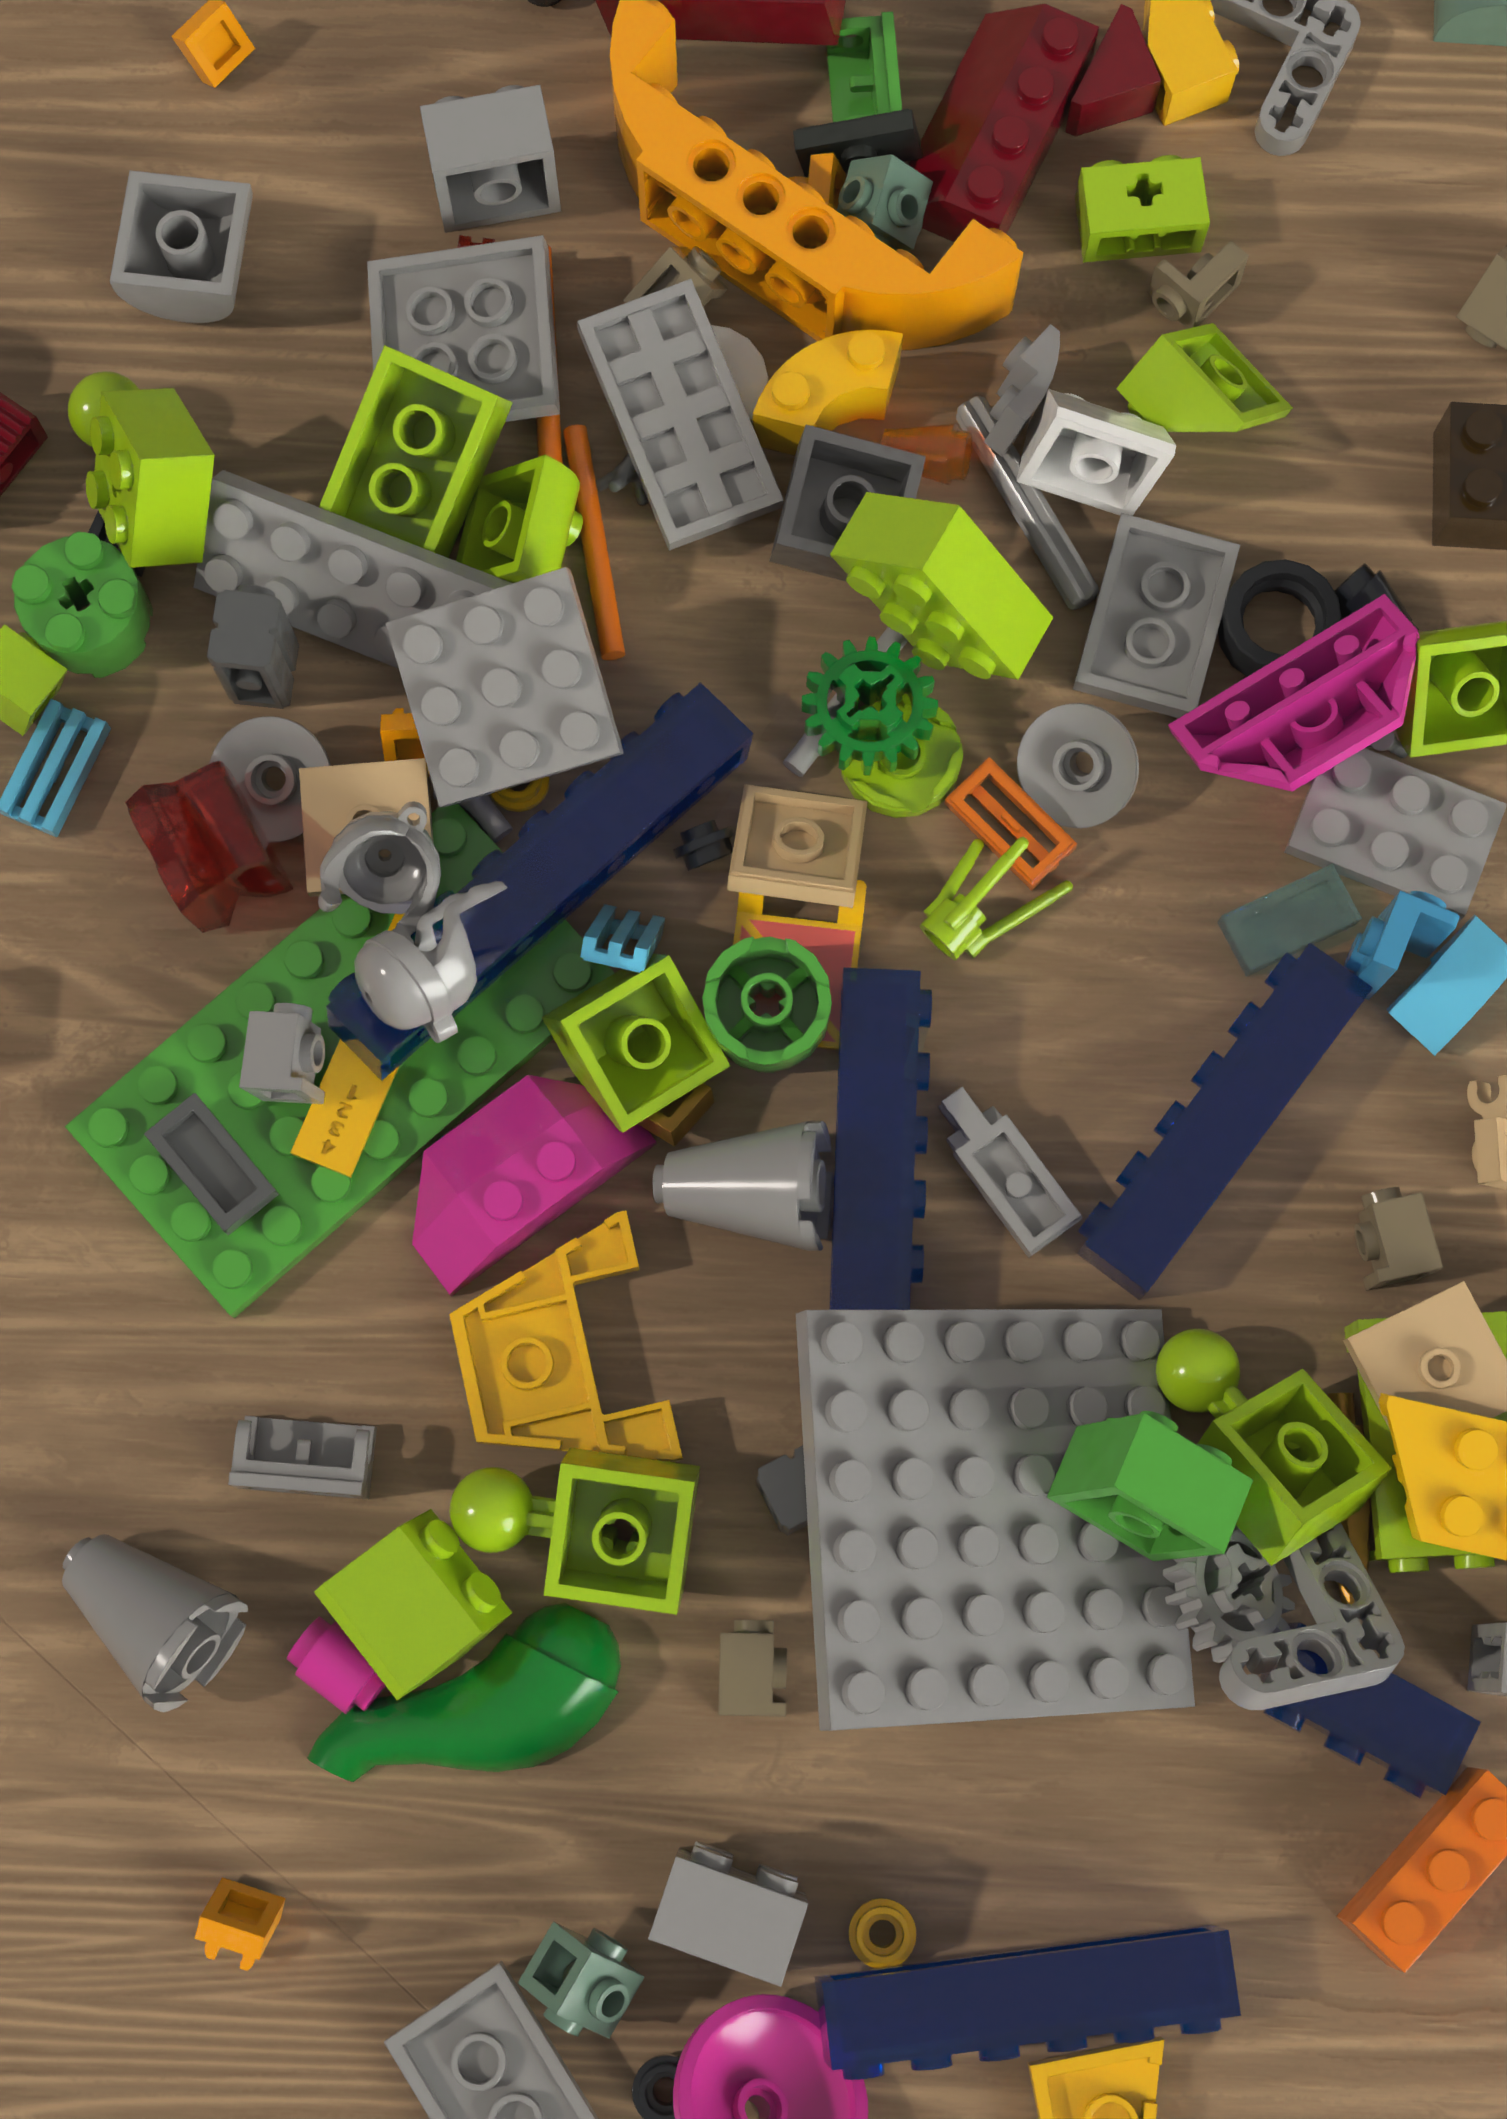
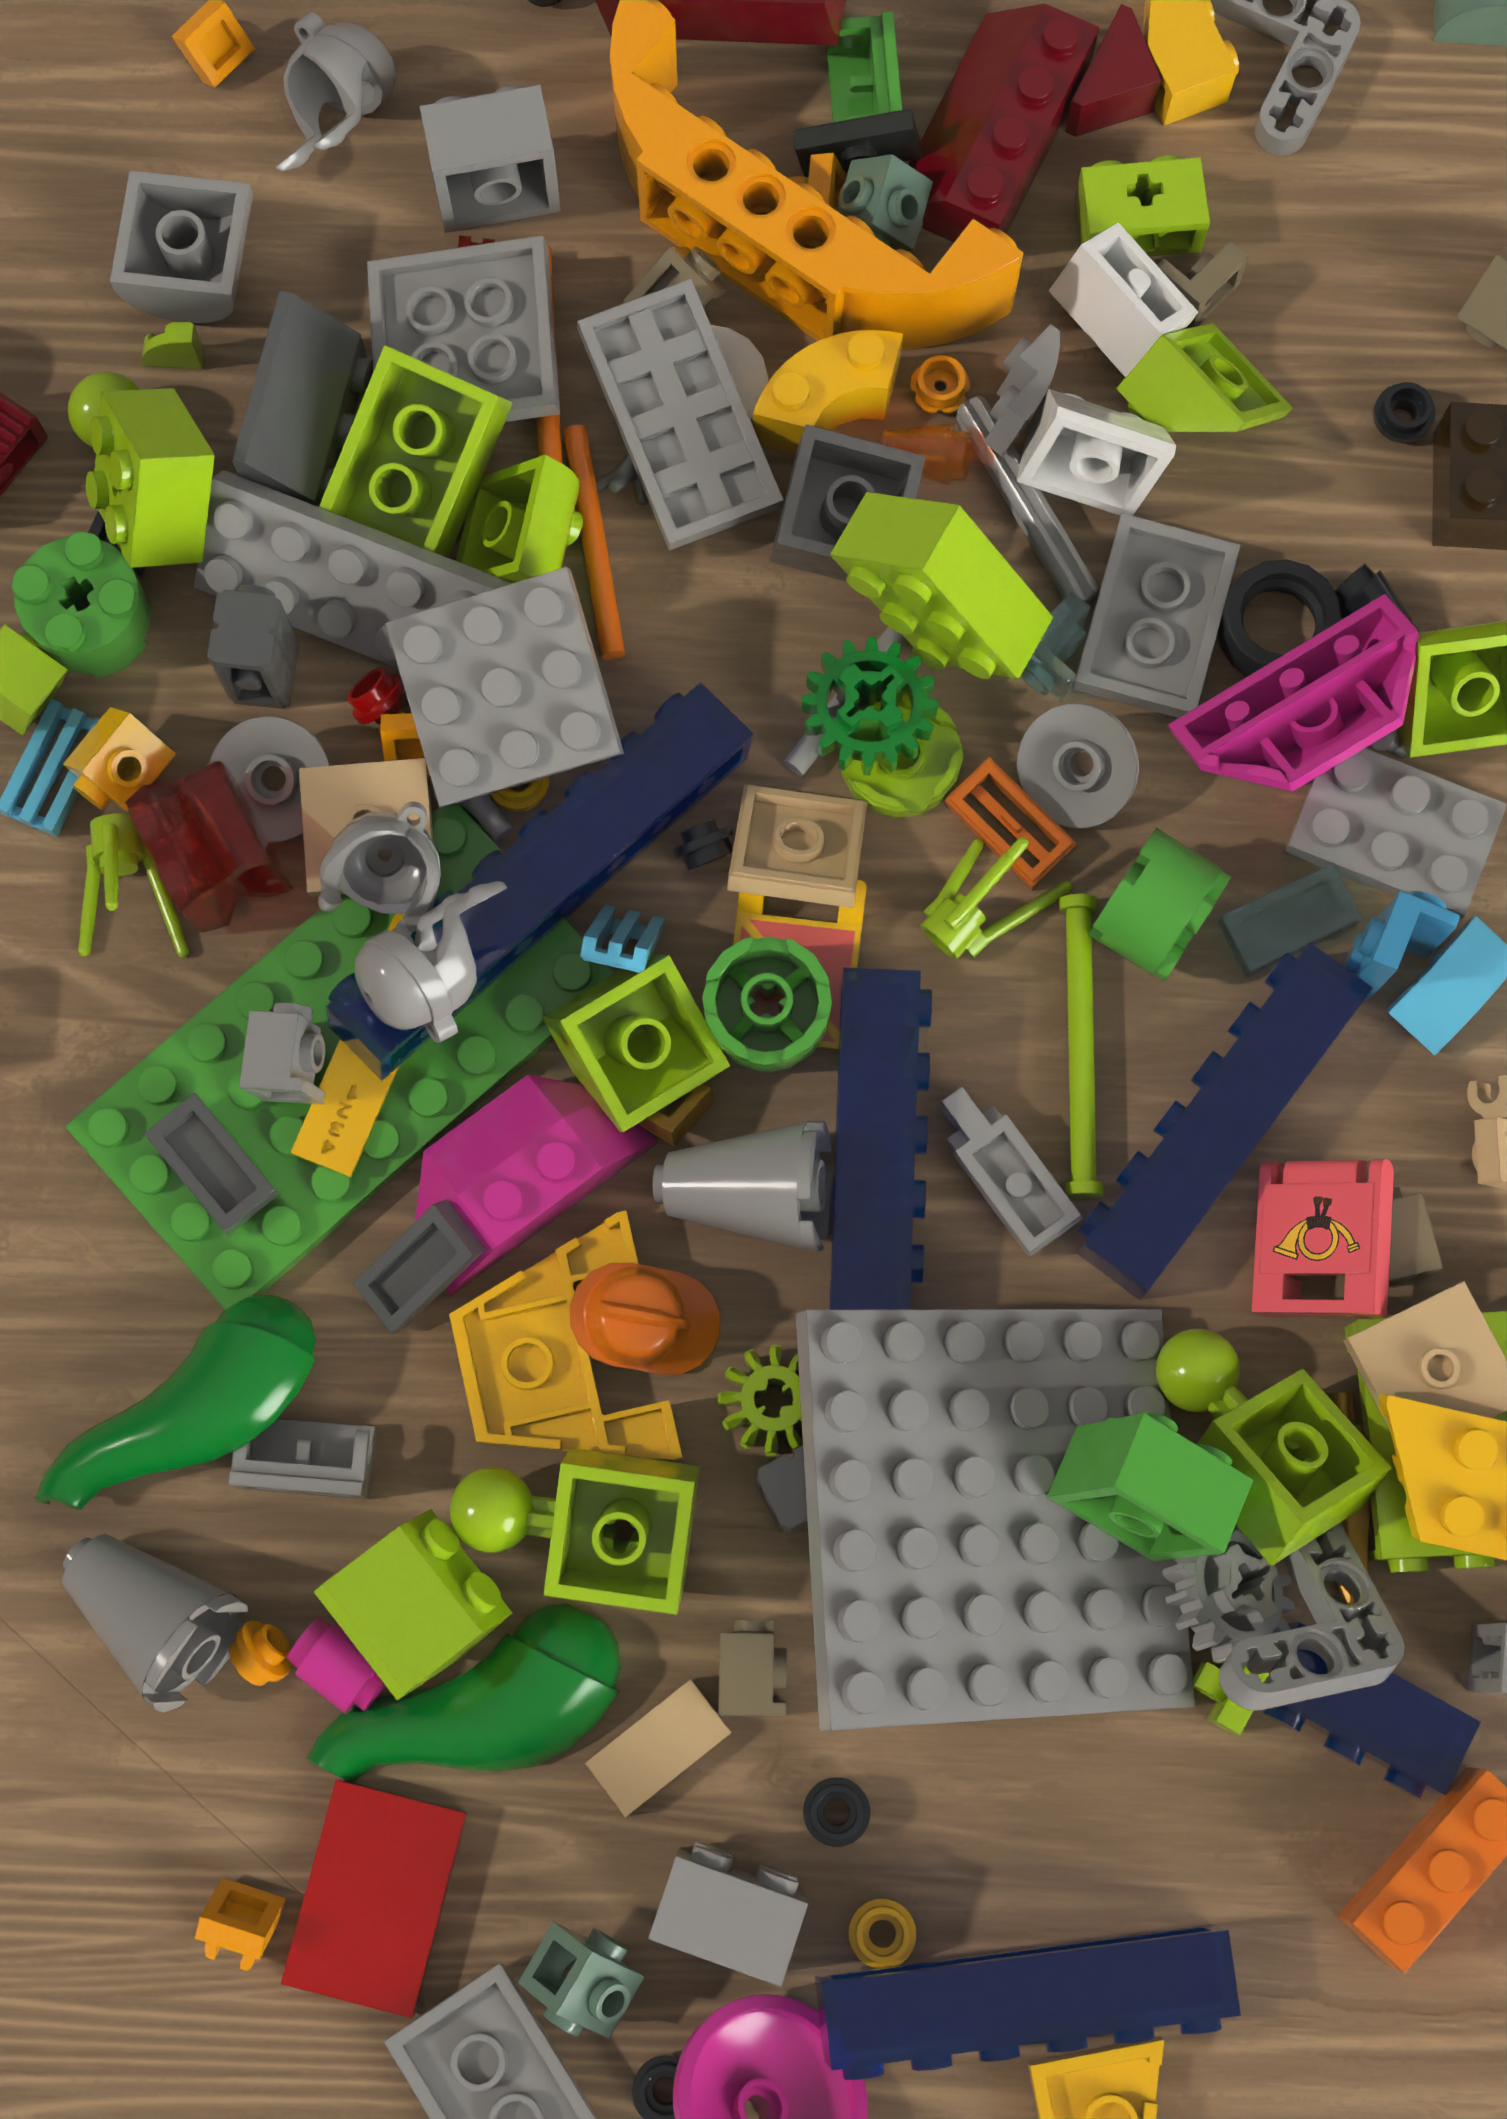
(115, 853): none -> lime plant
(117, 759): none -> yellow brick
(175, 348): none -> lime tile
(212, 1404): none -> green animal
(260, 1653): none -> light orange plate
(301, 400): none -> dark grey slope
(337, 67): none -> light grey hair
(374, 1898): none -> red tile
(376, 695): none -> red plate
(419, 1266): none -> dark grey tile
(645, 1318): none -> orange piece
(658, 1748): none -> tan tile
(756, 1386): none -> lime gear
(858, 1817): none -> black plate
(940, 370): none -> light orange plate
(1063, 636): none -> clear light blue bracket
(1081, 1047): none -> lime bar
(1120, 297): none -> white brick
(1159, 905): none -> bright green brick
(1225, 1712): none -> lime tile
(1323, 1223): none -> coral container
(1410, 398): none -> black plate

